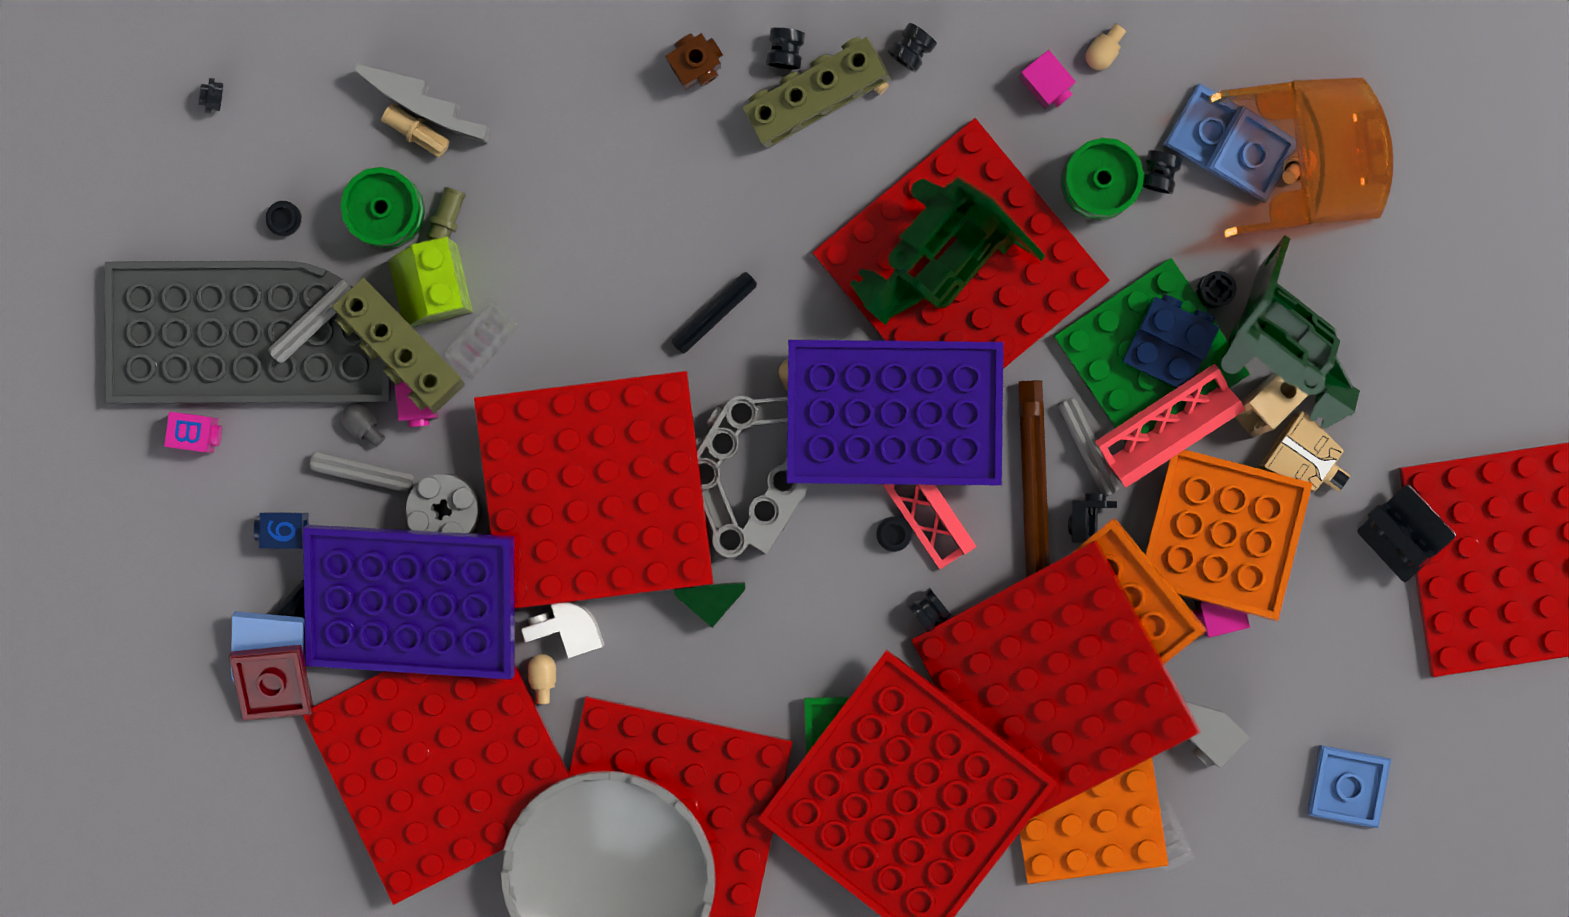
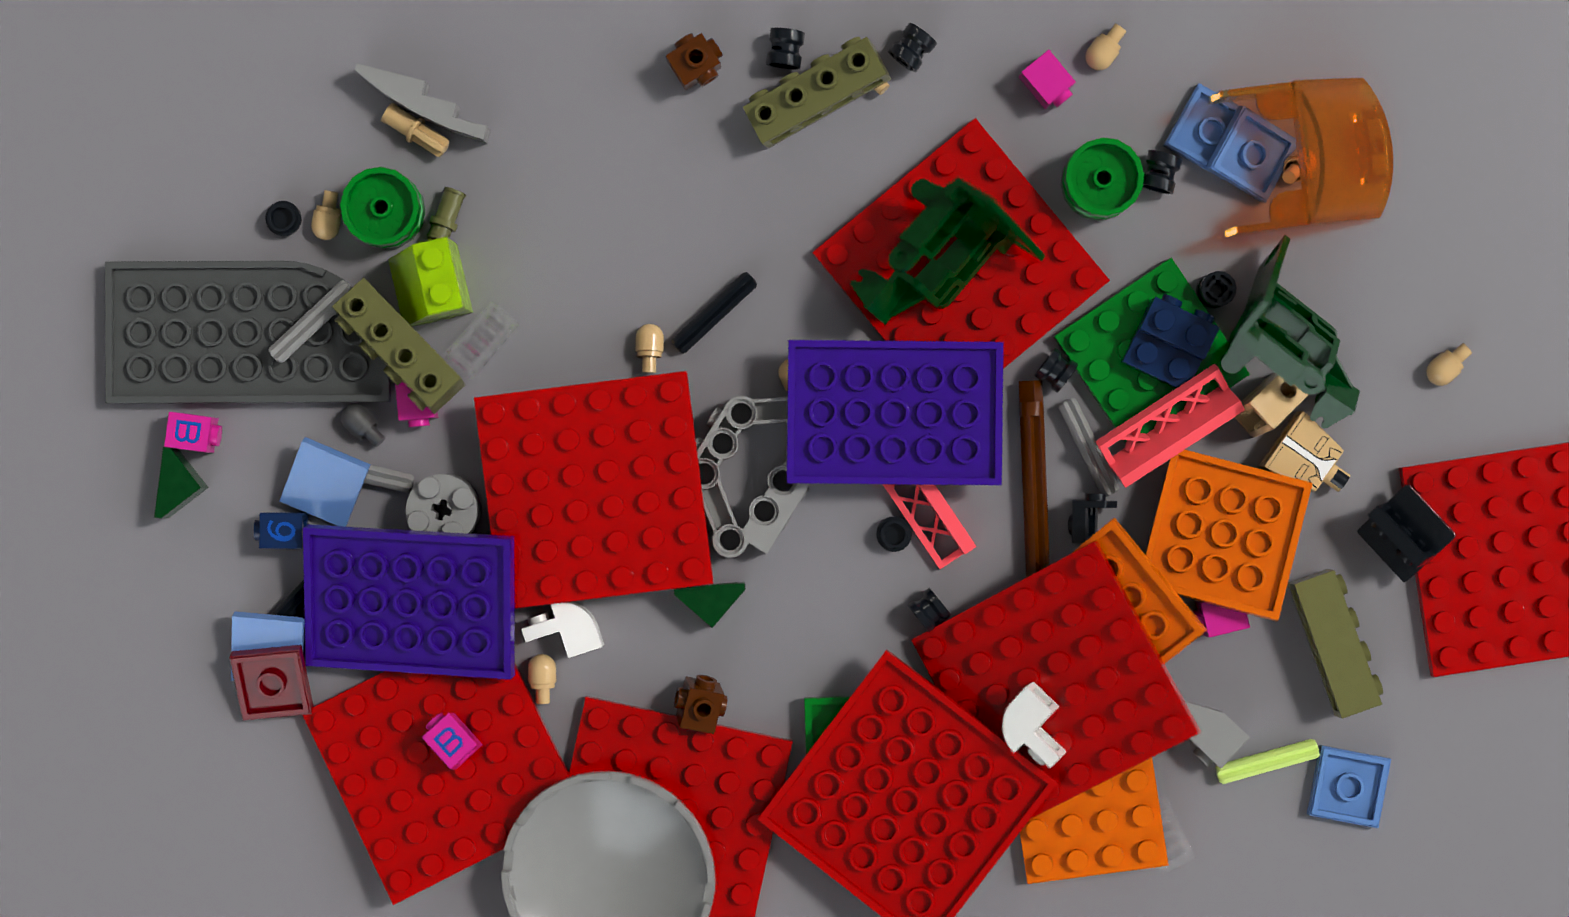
(177, 483): none -> dark green slope
(211, 95): black plate -> none
(324, 482): none -> medium blue tile
(326, 217): none -> tan cylinder
(451, 739): none -> dark pink brick
(649, 346): none -> tan cylinder
(700, 703): none -> reddish brown brick
(1024, 721): none -> white brick
(1056, 370): none -> black wheel
(1268, 761): none -> yellowish green axle
(1335, 643): none -> olive brick
(1447, 365): none -> tan cylinder

